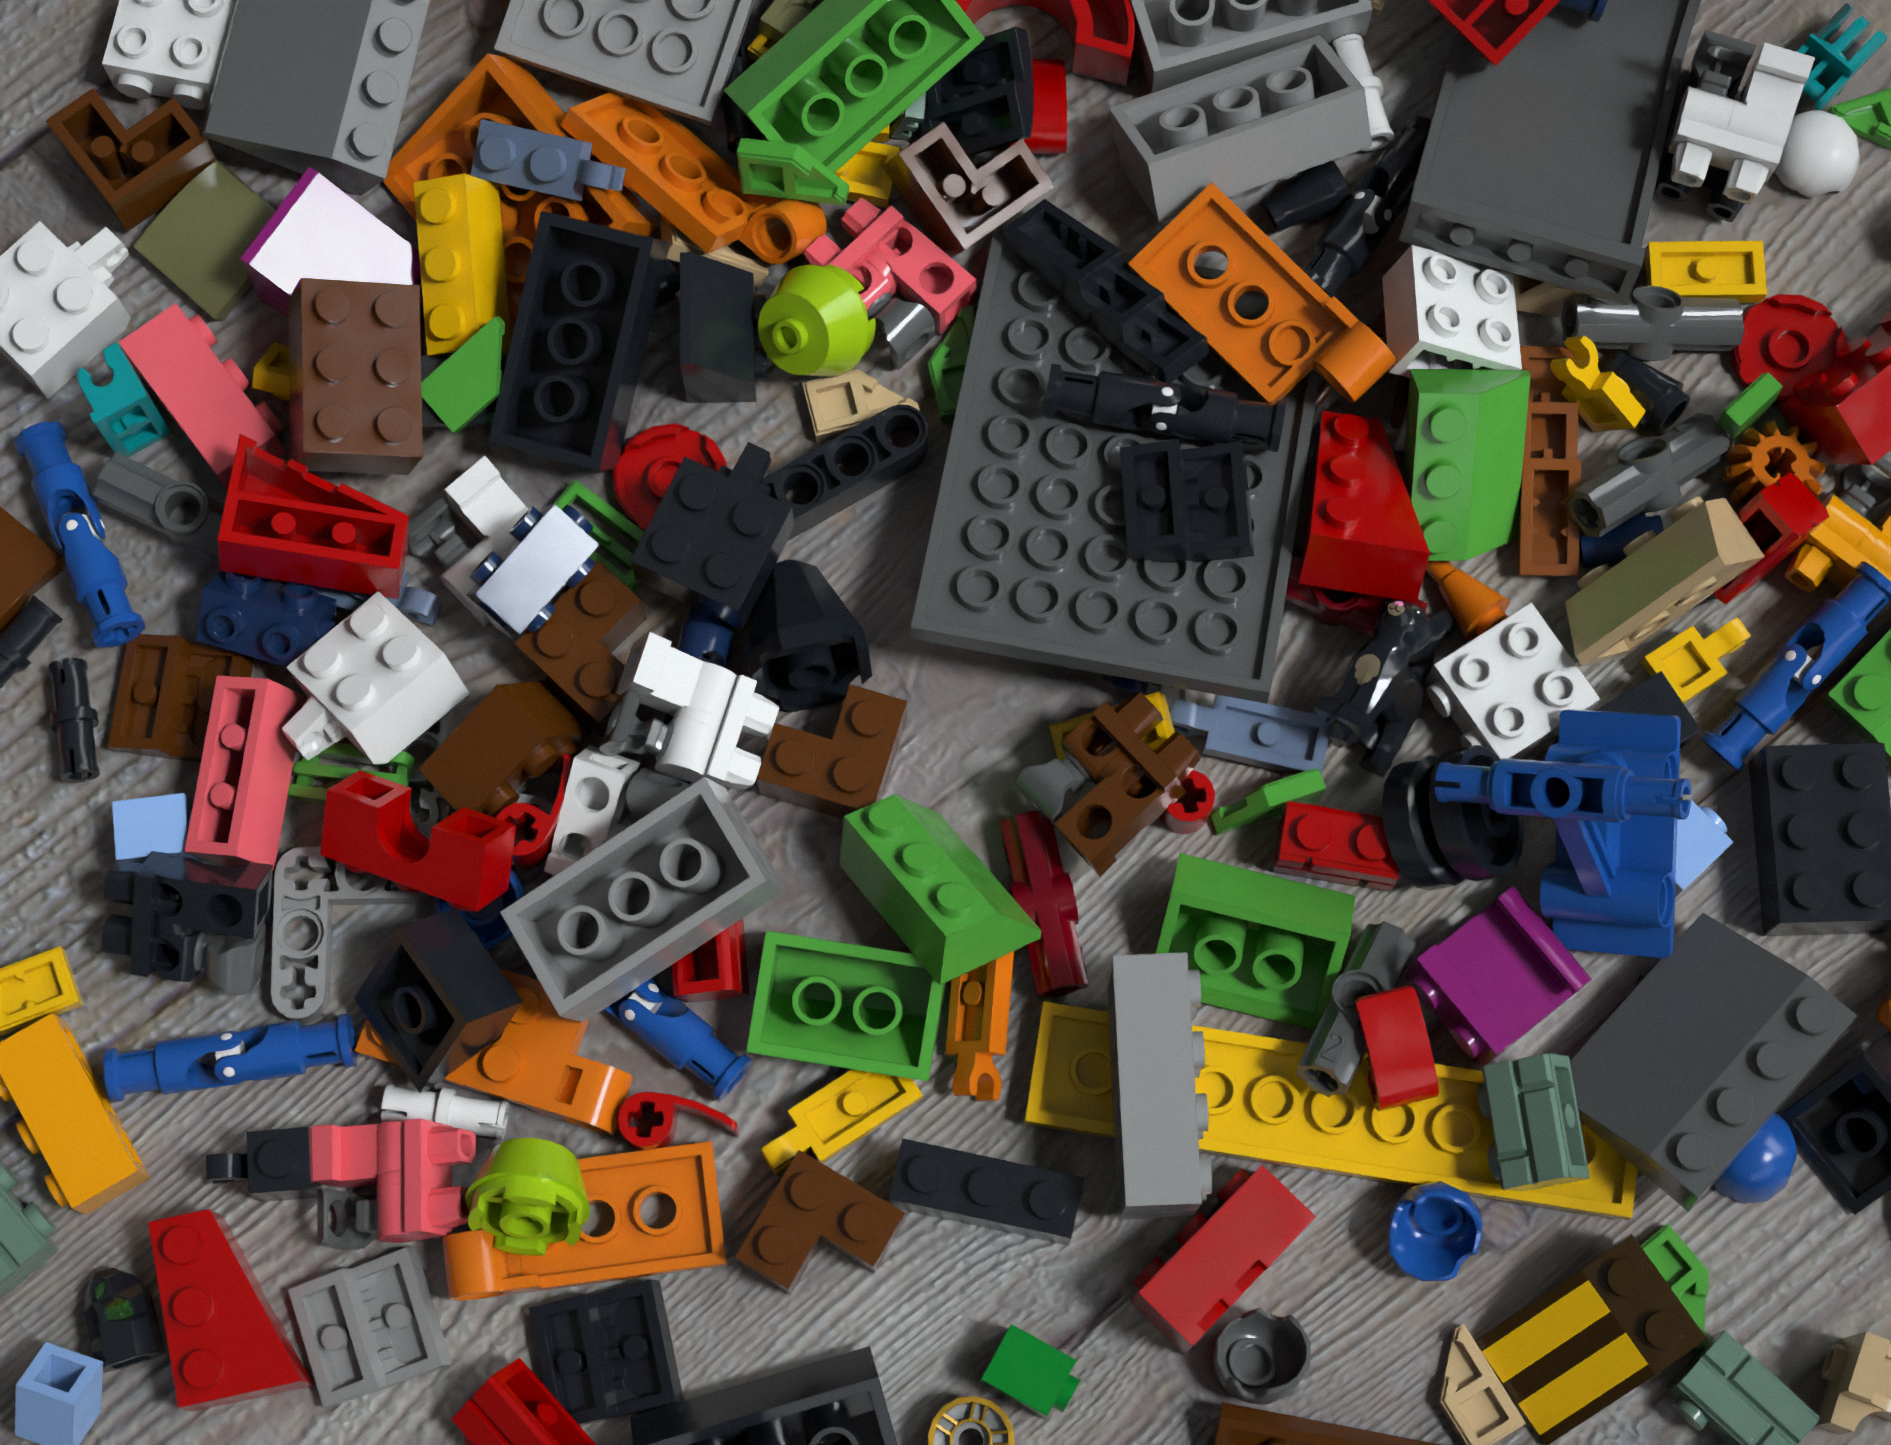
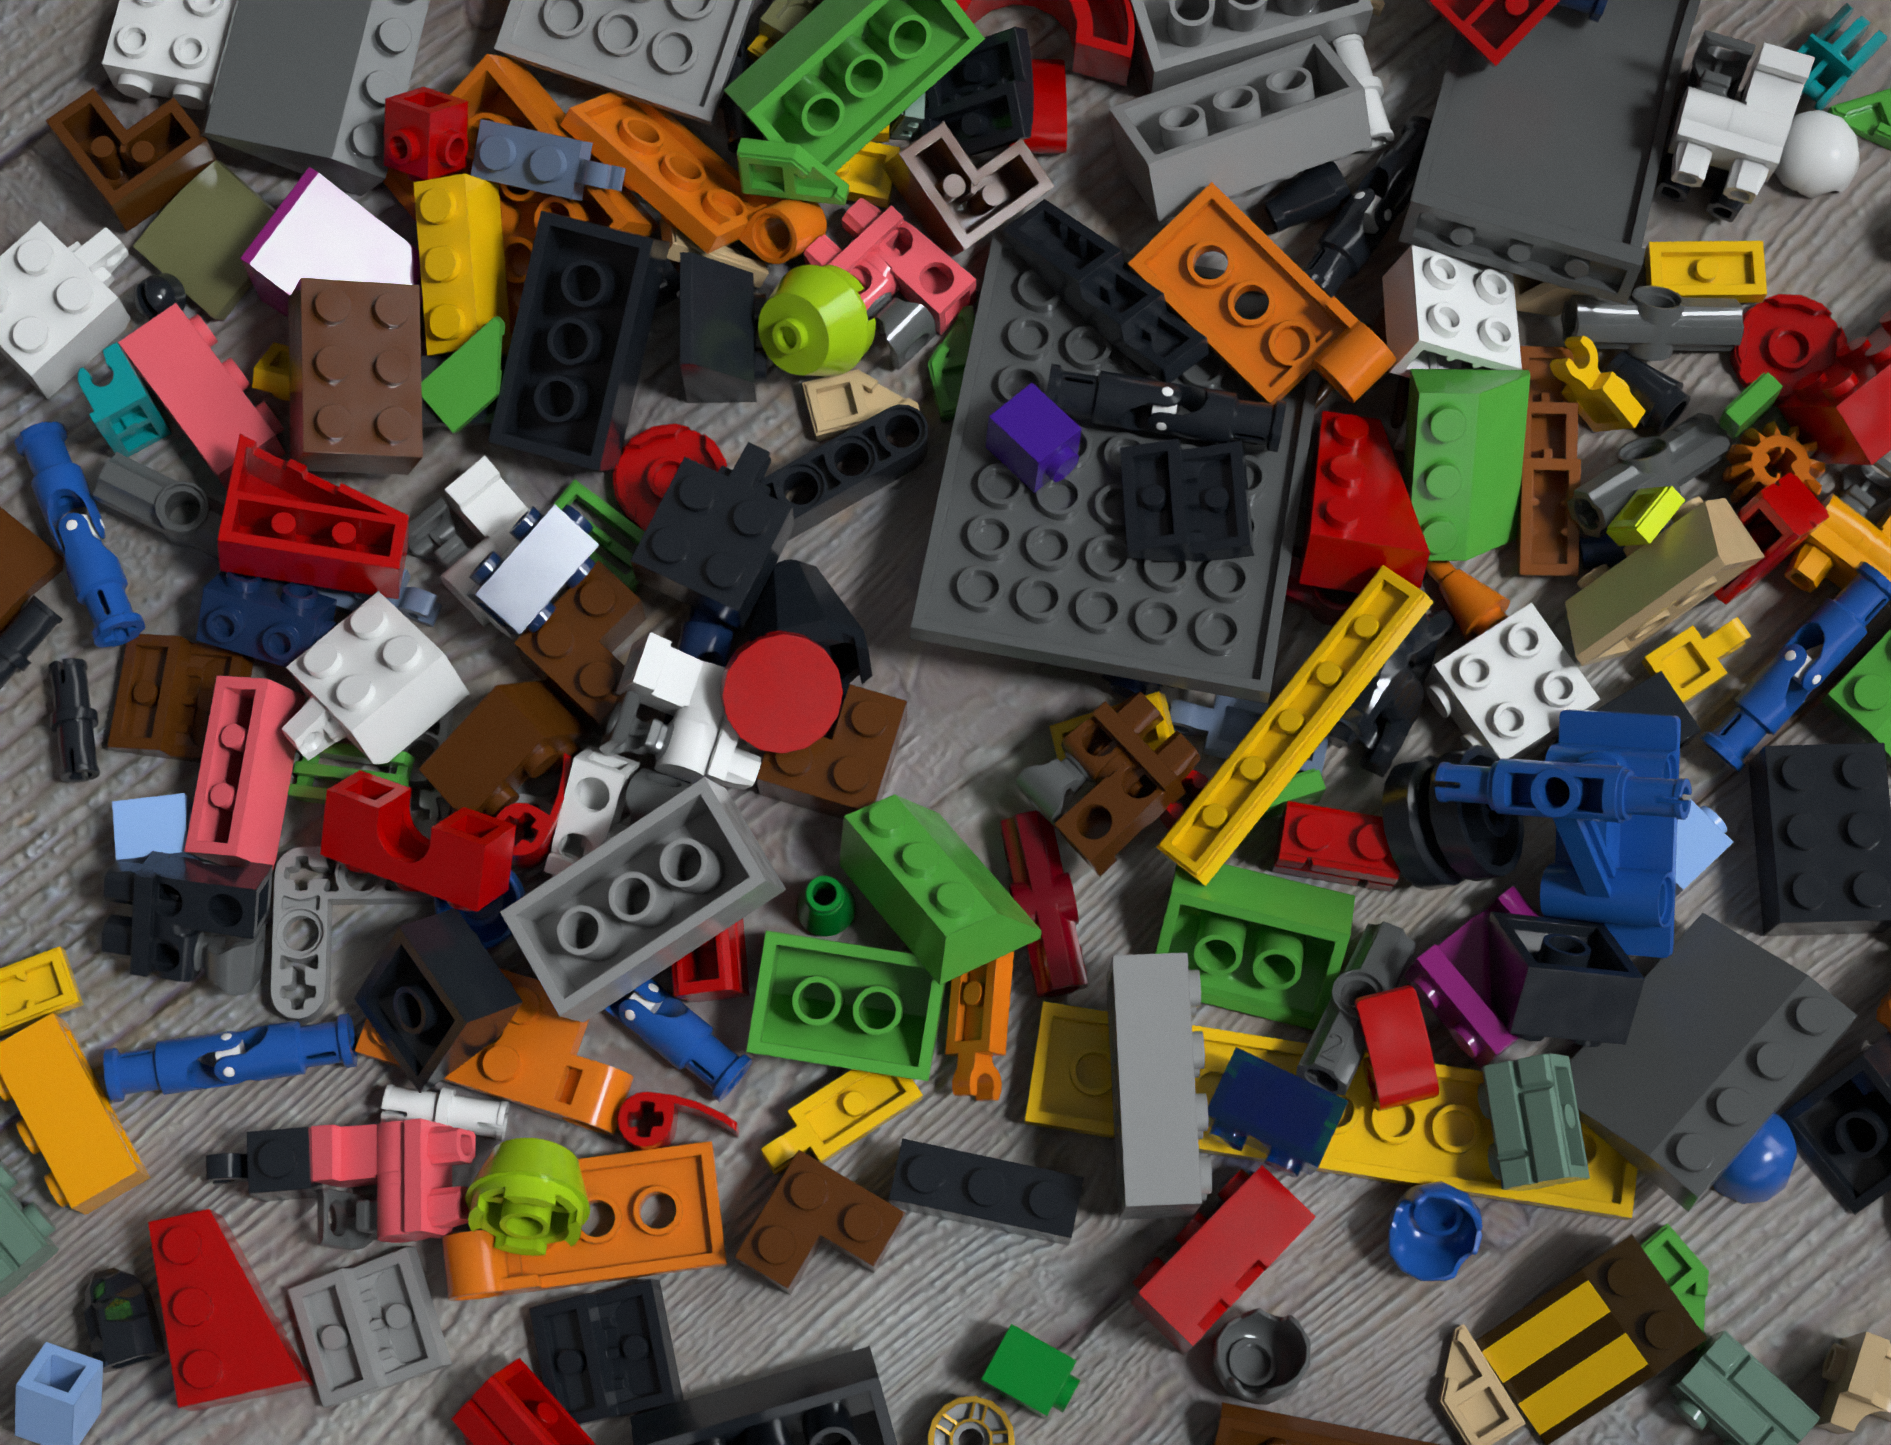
(157, 294): none -> black hinge
(425, 133): none -> red brick
(781, 692): none -> red tile
(827, 919): none -> green cone
(1034, 438): none -> dark purple brick
(1273, 1114): none -> clear blue brick
(1294, 724): none -> yellow tile
(1561, 979): none -> black slope
(1644, 515): none -> neon yellow tile

